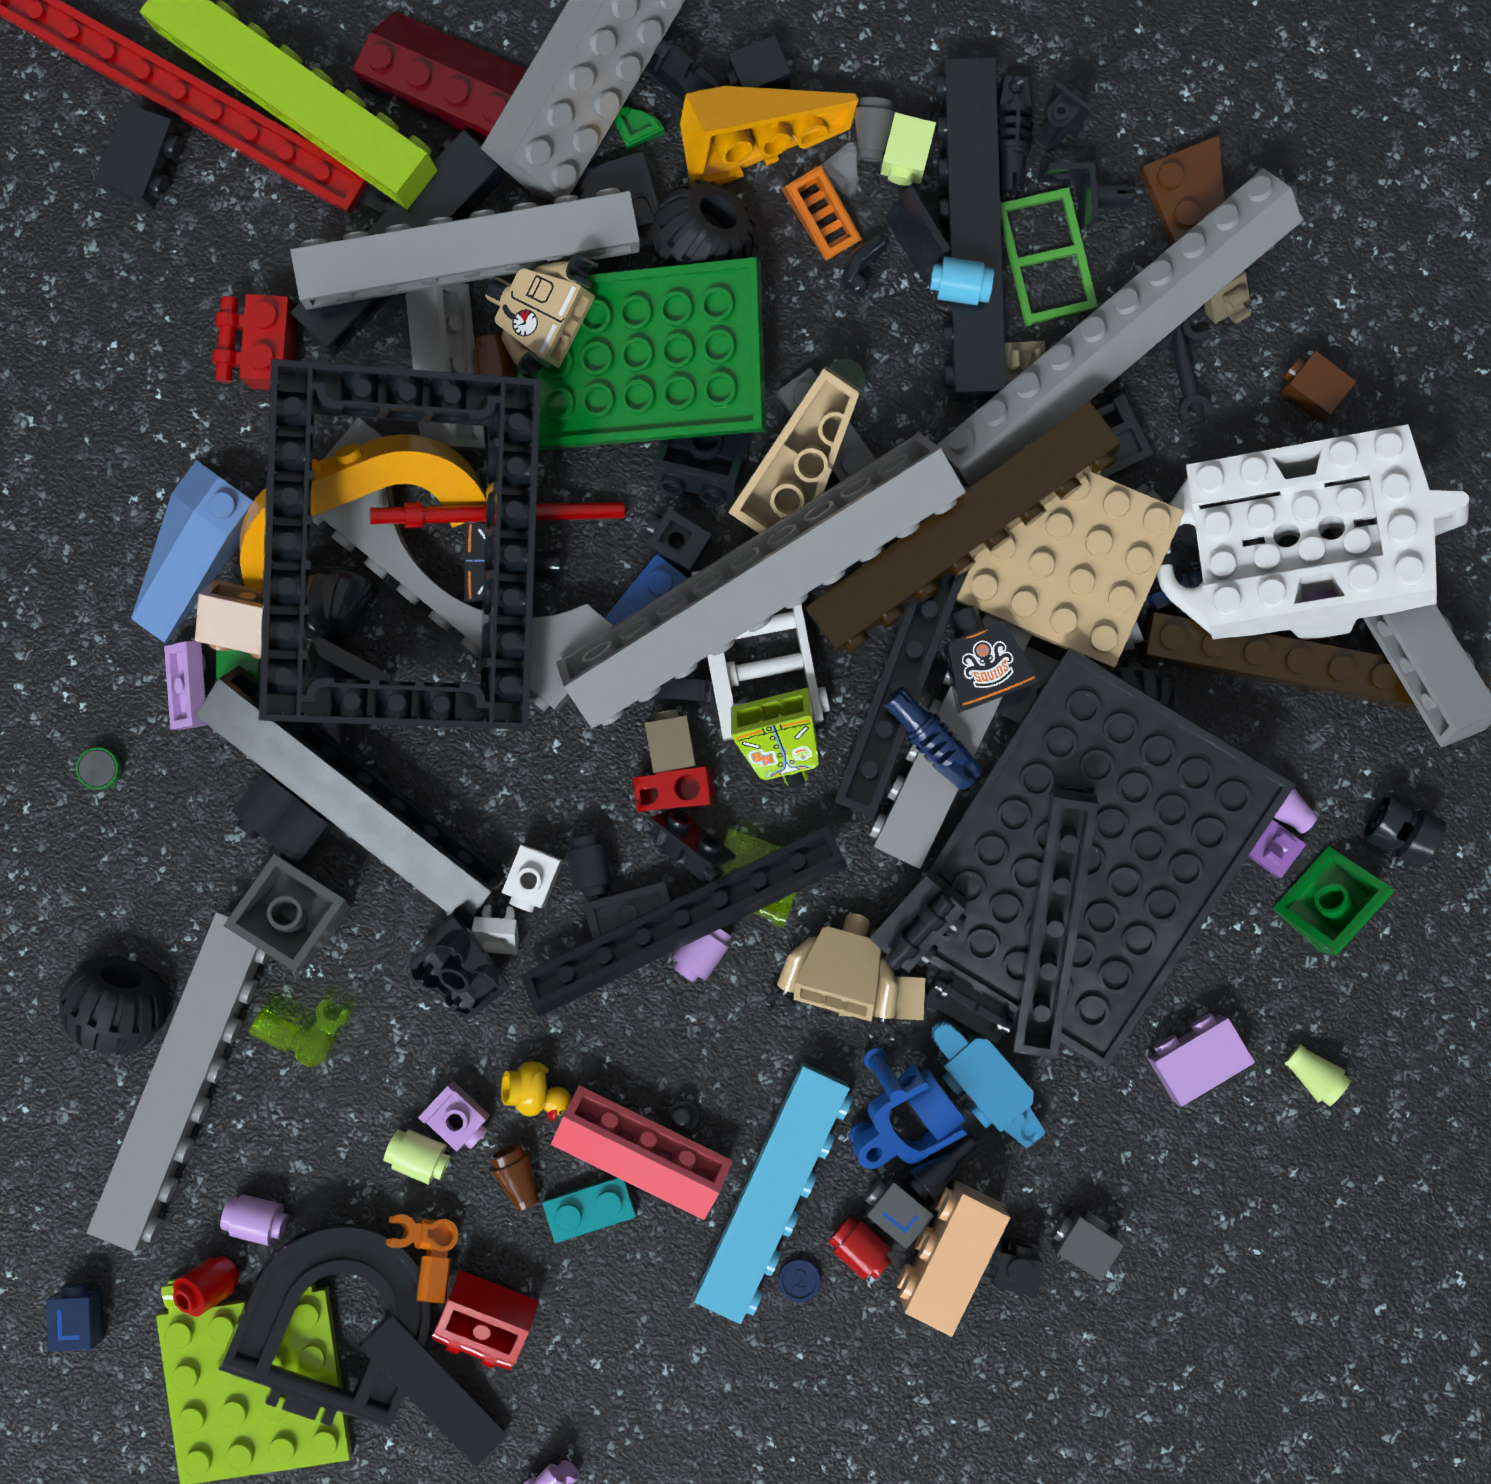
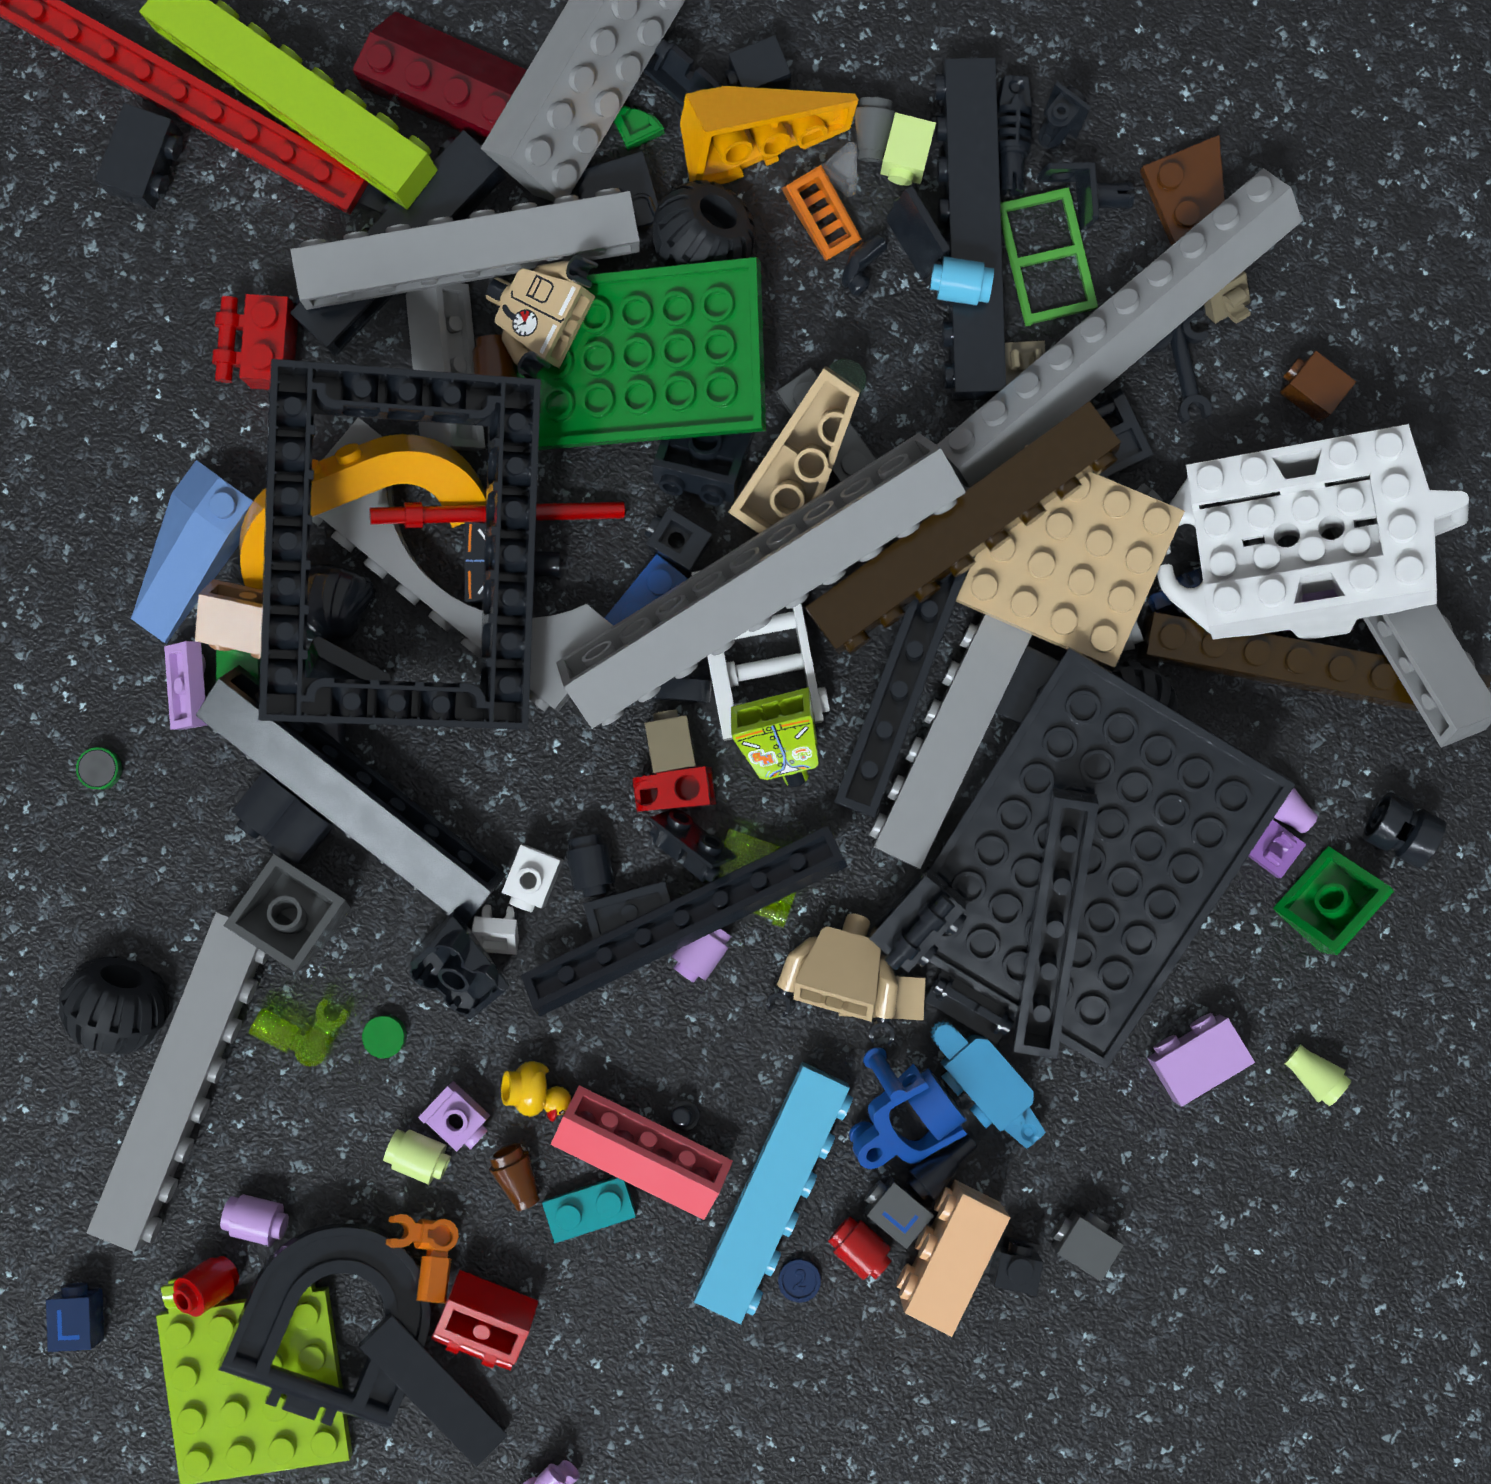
(384, 1036): none -> green tile
(932, 738): dark blue hinge -> none
(984, 662): black torso -> none

